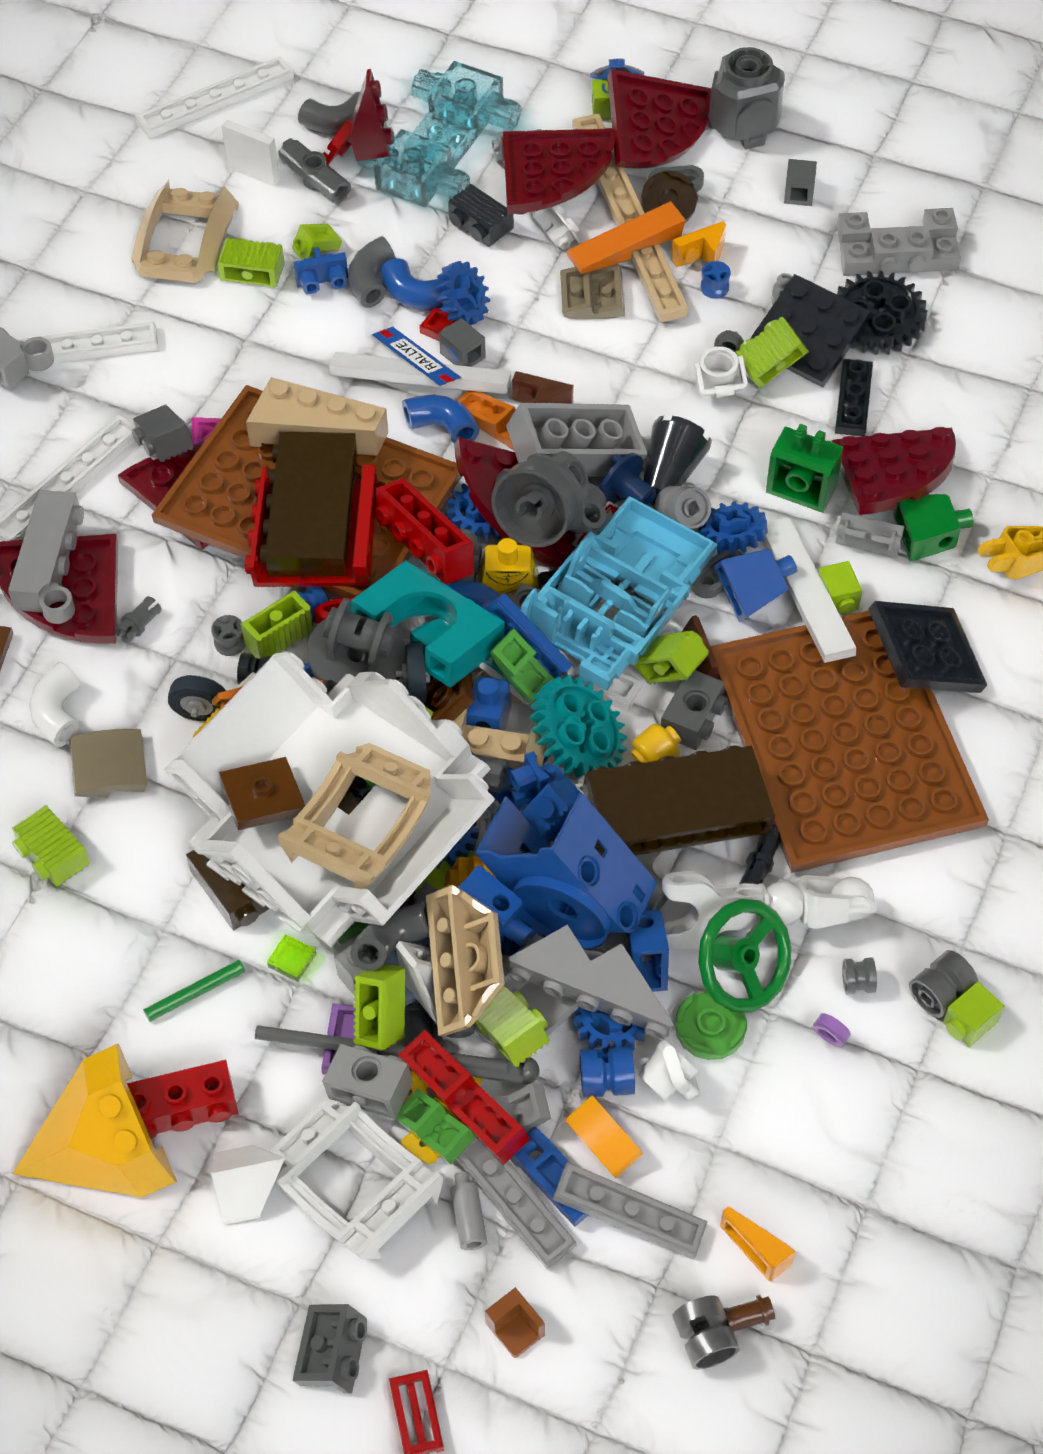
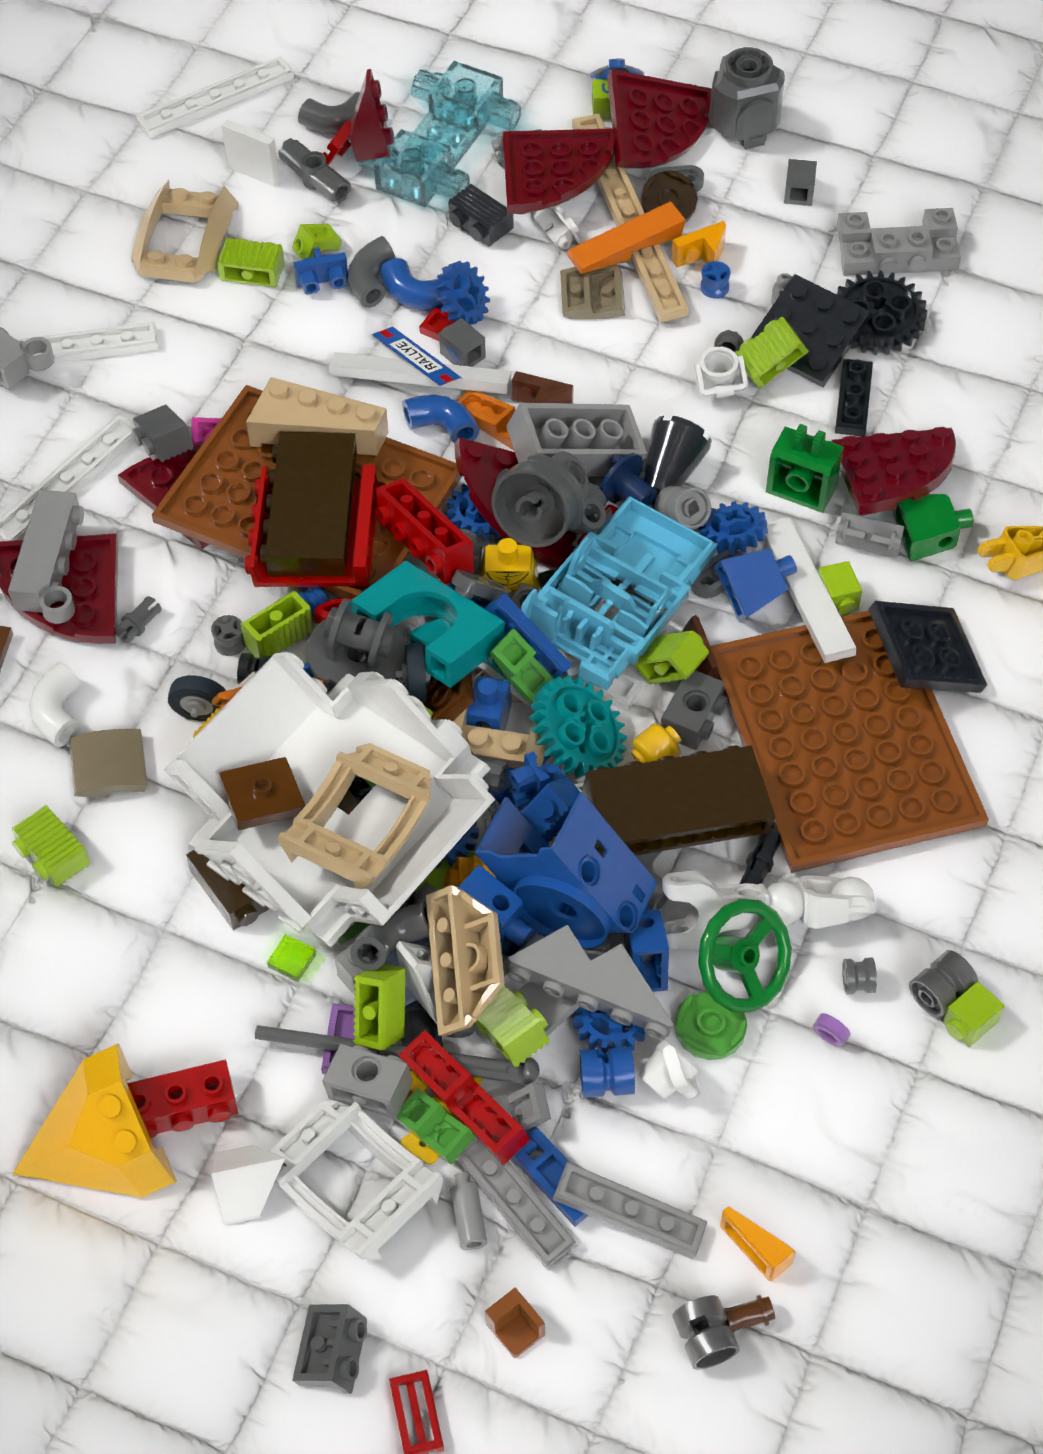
(194, 990): green bar -> none
(471, 584): none -> dark grey plate
(604, 1136): light orange slope -> none

